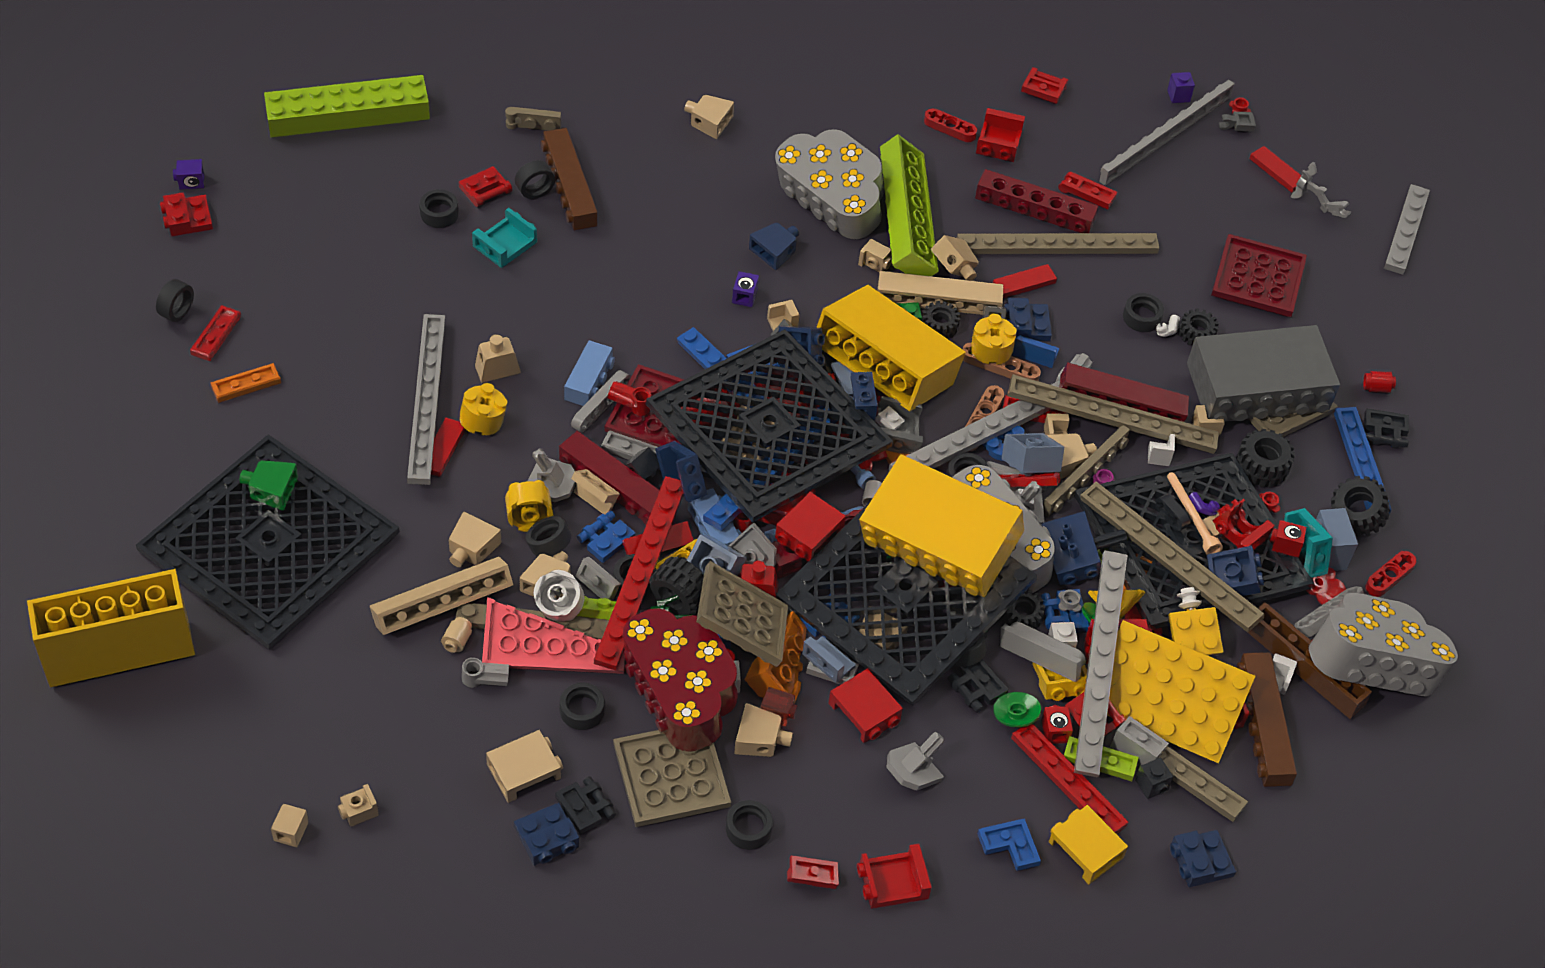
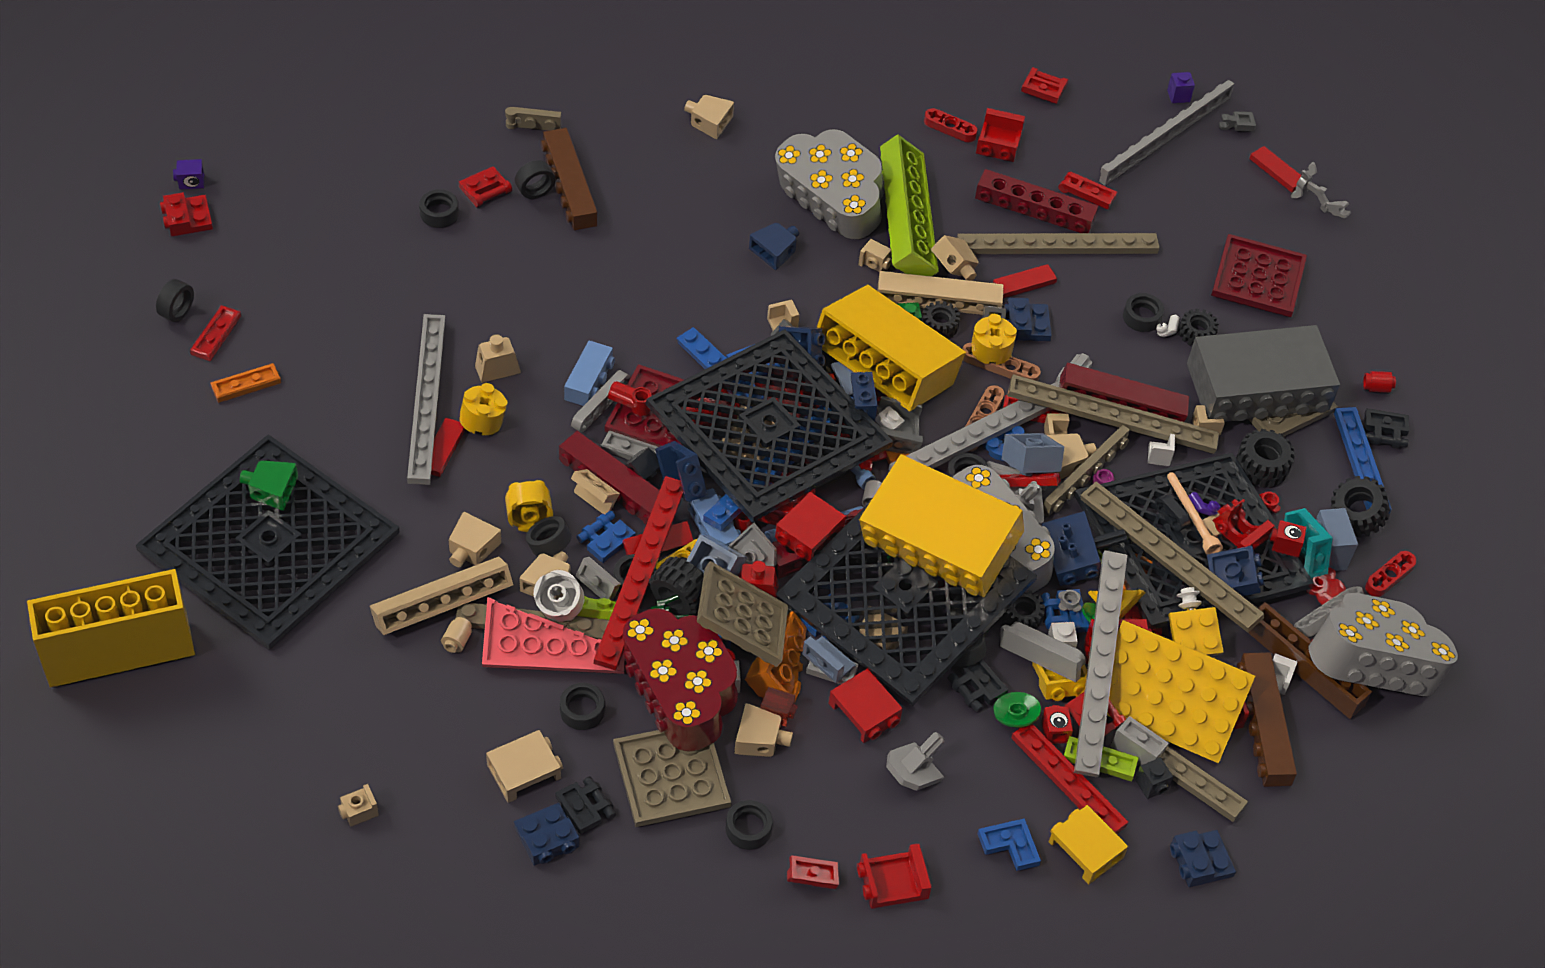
(289, 825): tan panel -> none
(347, 106): lime brick -> none
(486, 673): light grey piece -> none
(505, 239): teal panel -> none
(554, 474): light grey piece -> none
(745, 289): dark purple brick -> none
(1035, 351): blue panel -> none
(1239, 105): red plate -> none
(1406, 229): light grey plate -> none

